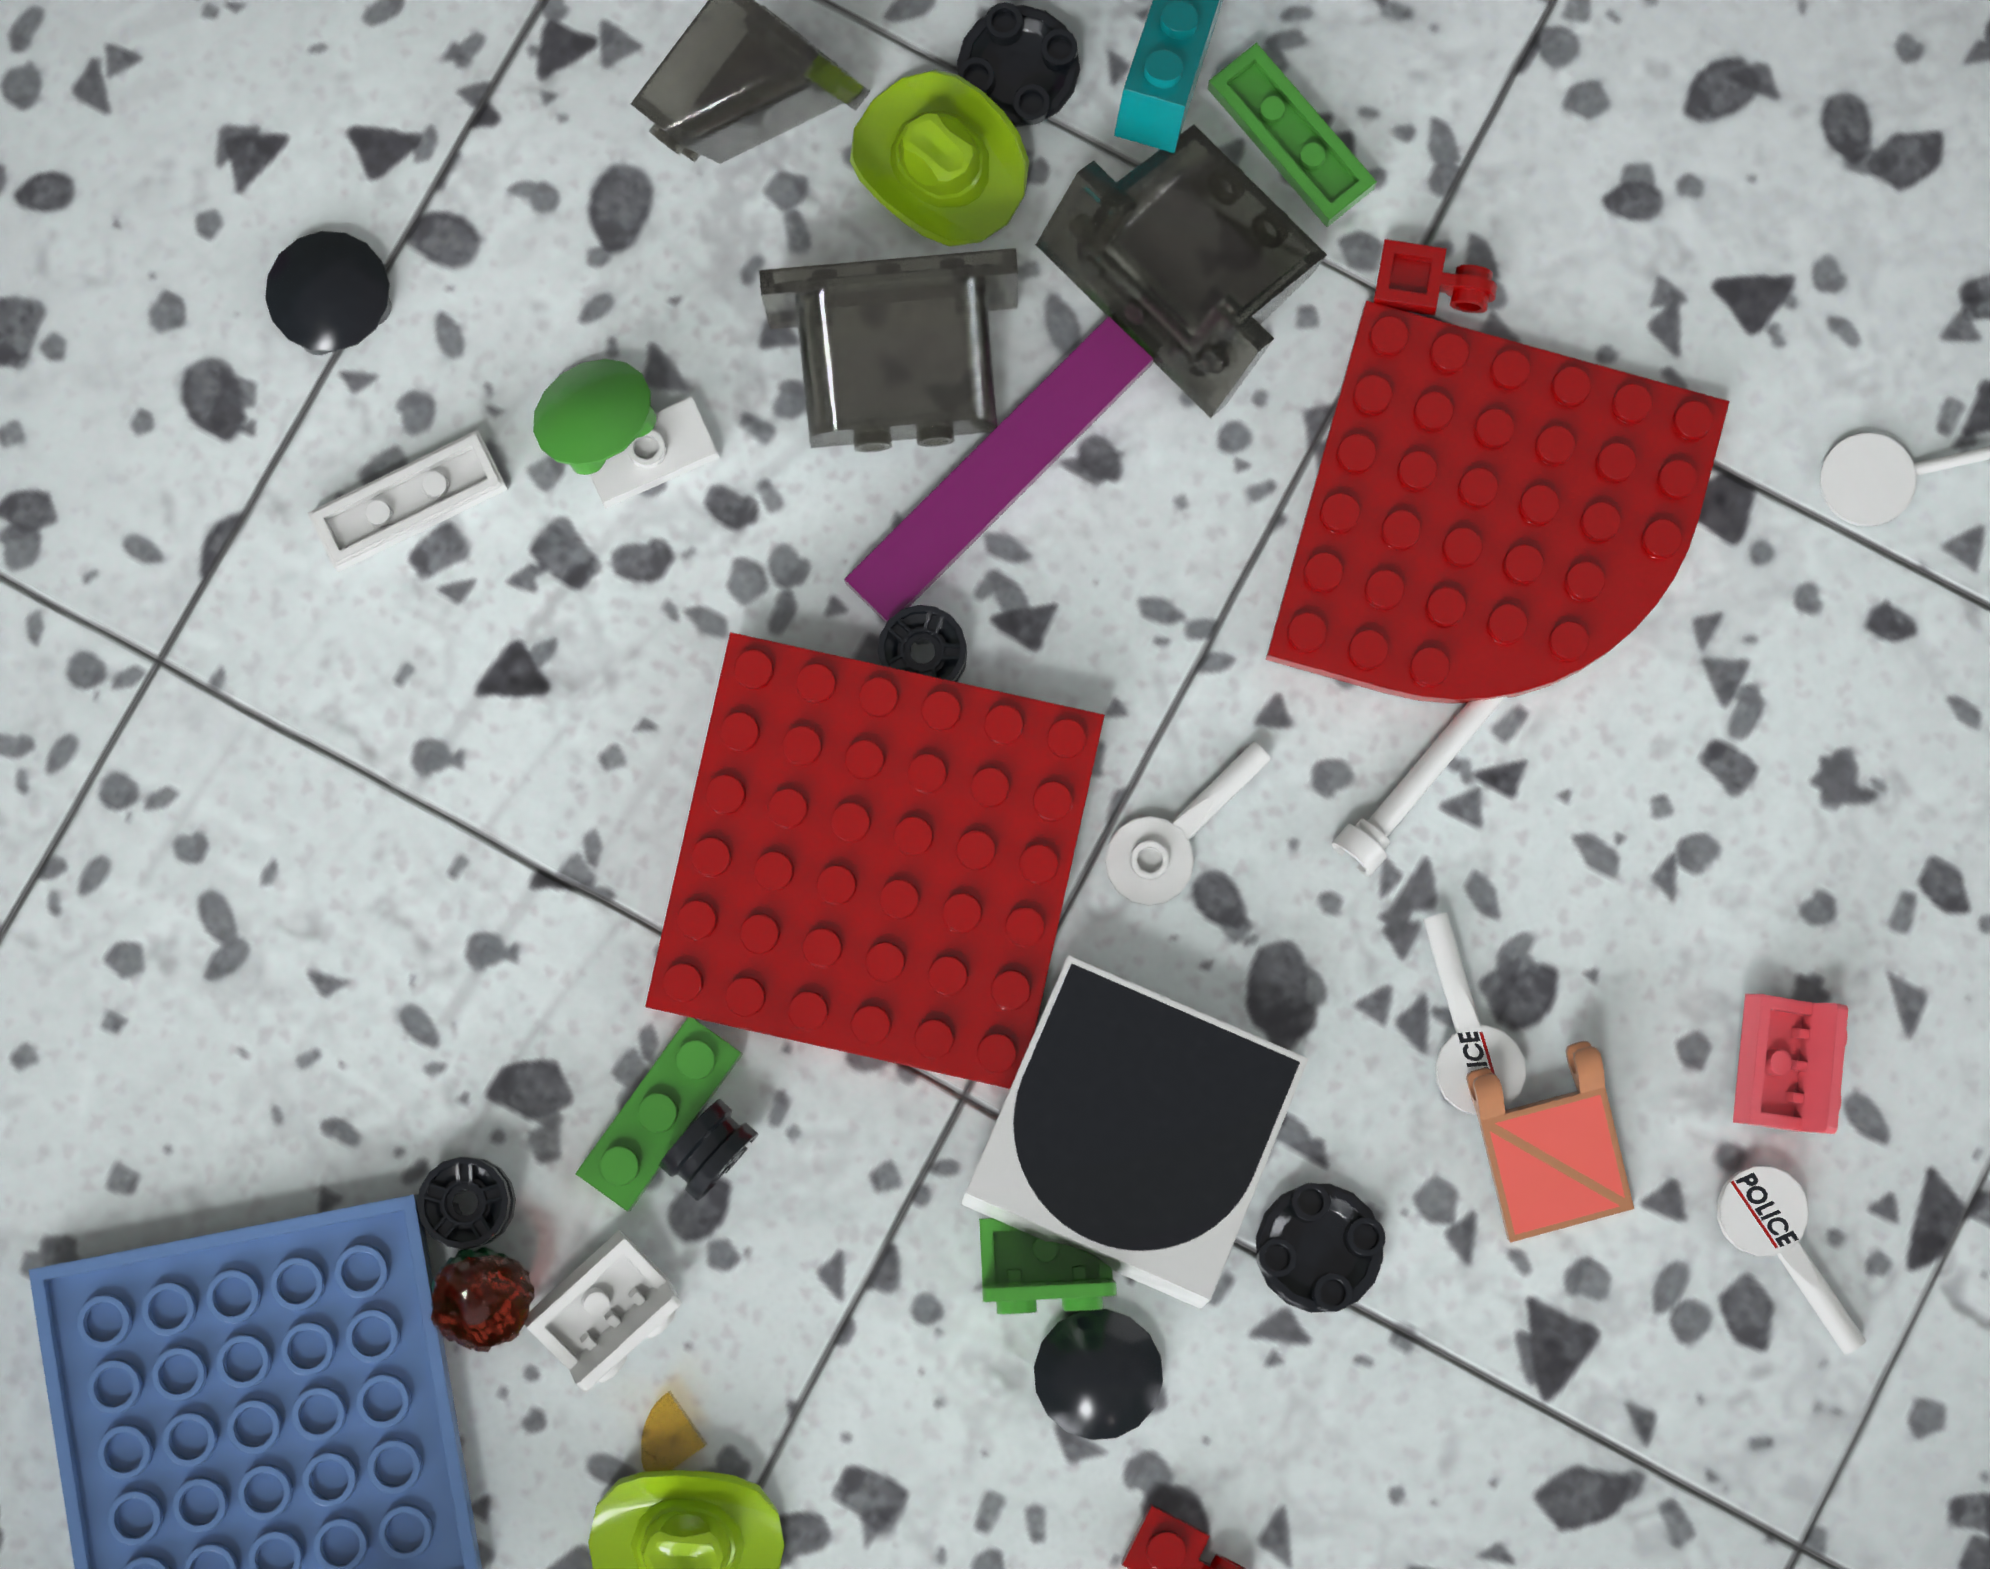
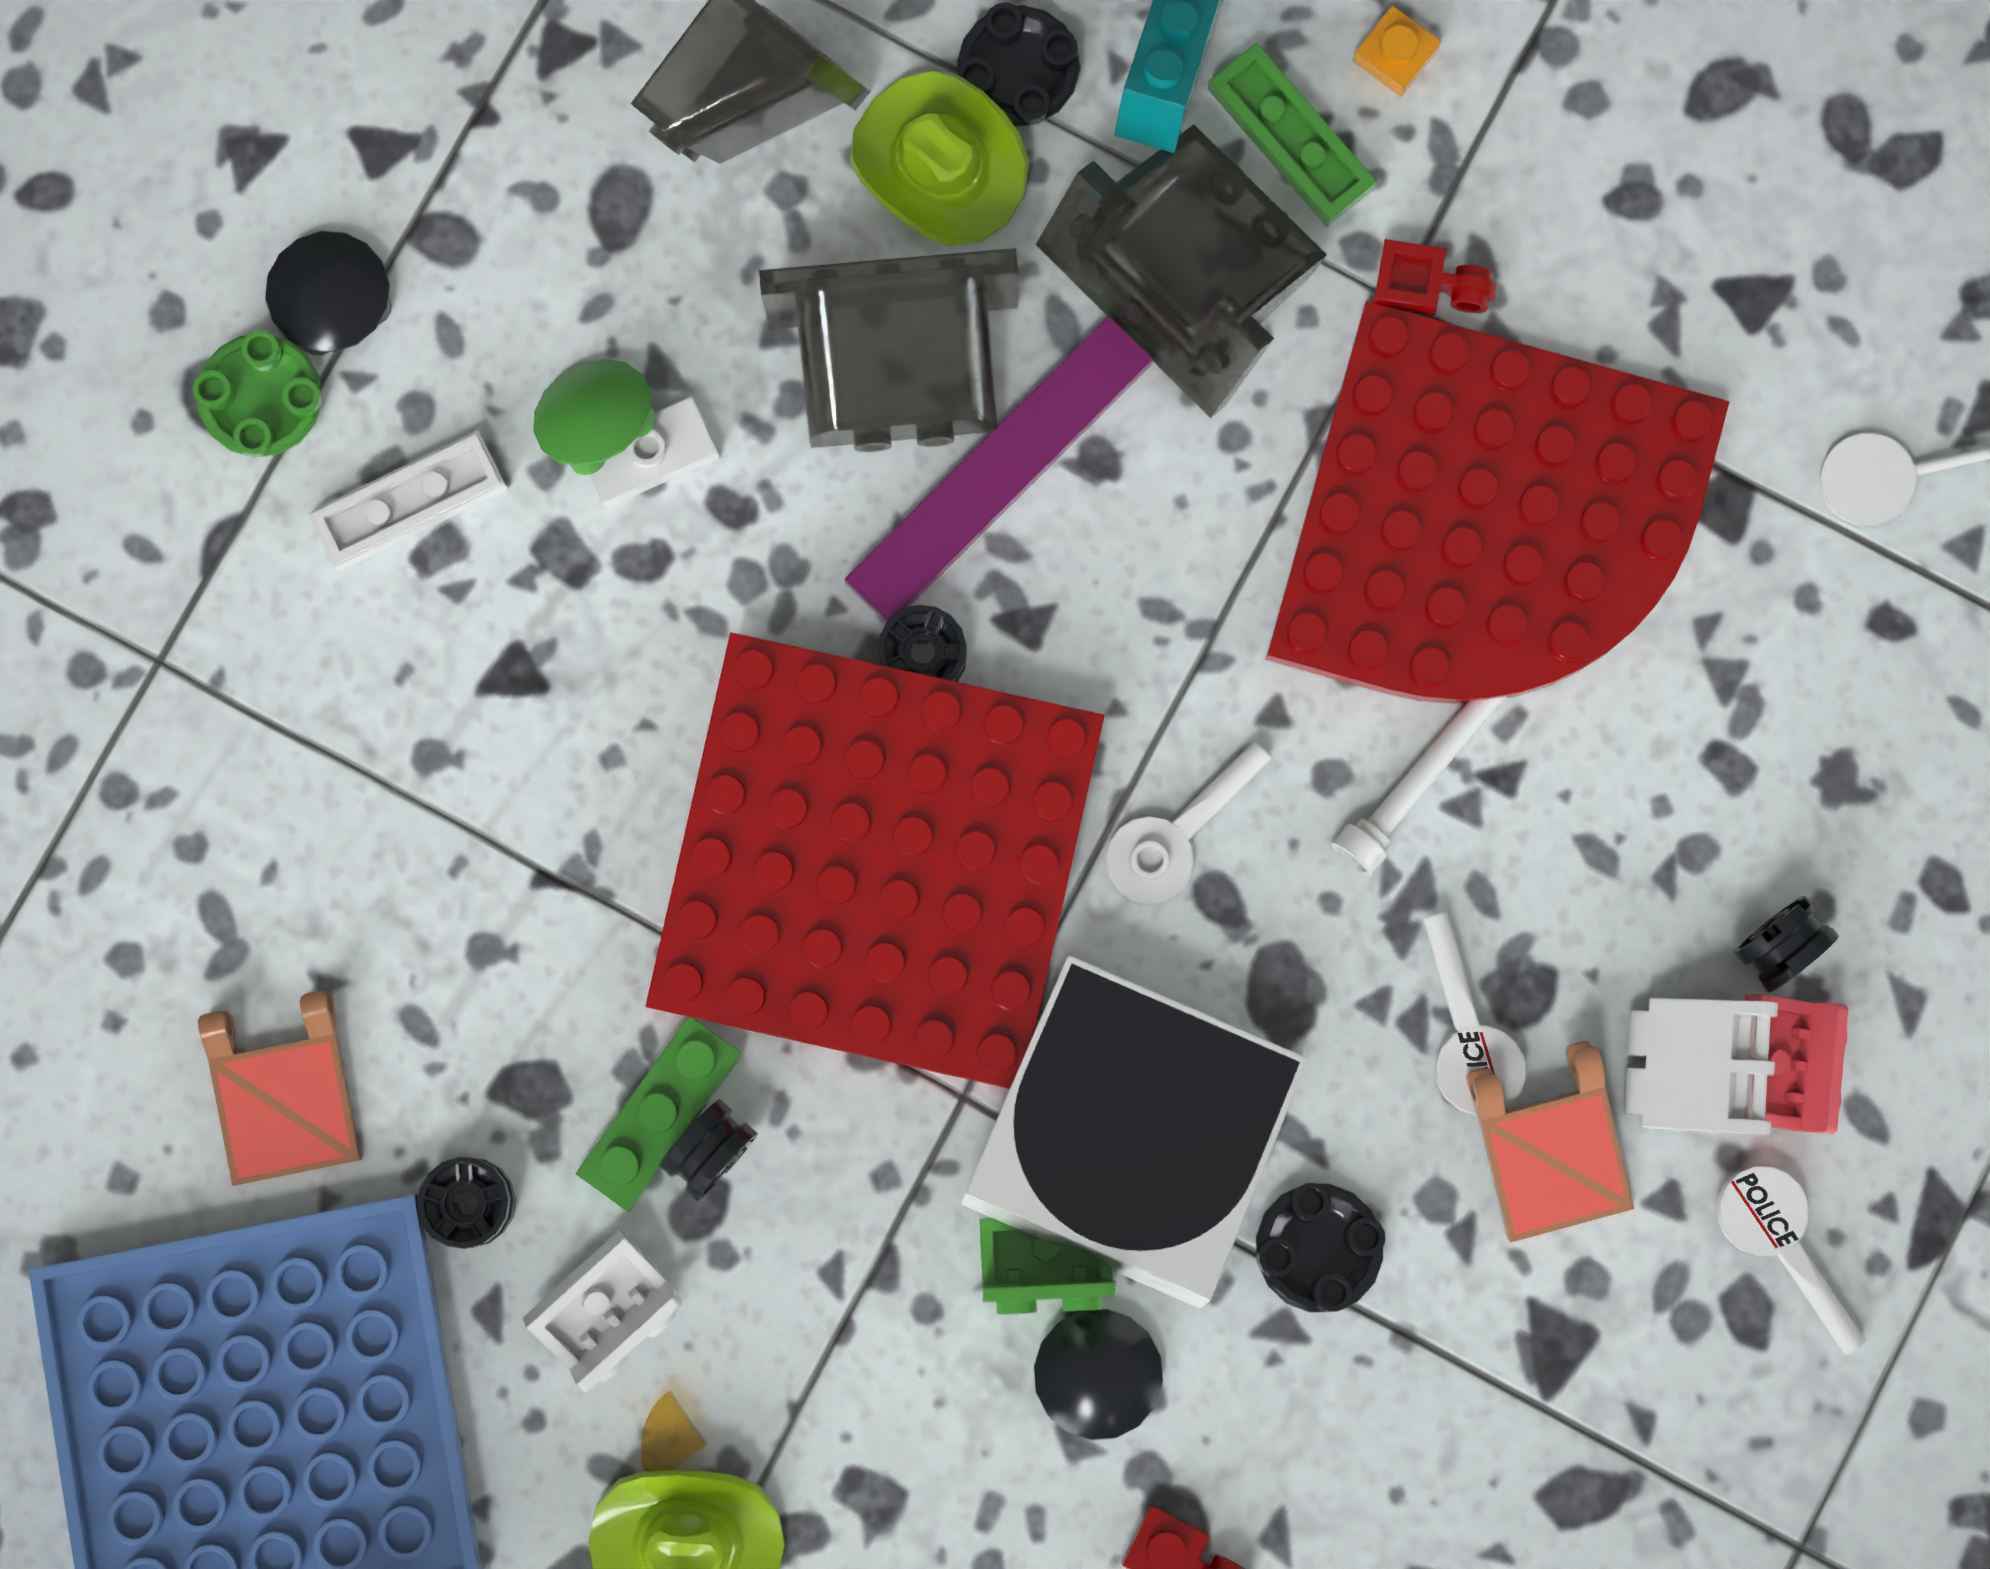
(258, 394): none -> bright green dish
(283, 1103): none -> coral flag
(481, 1299): clear red piece -> none
(1396, 51): none -> light orange plate
(1701, 1065): none -> white plate
(1786, 944): none -> black wheel

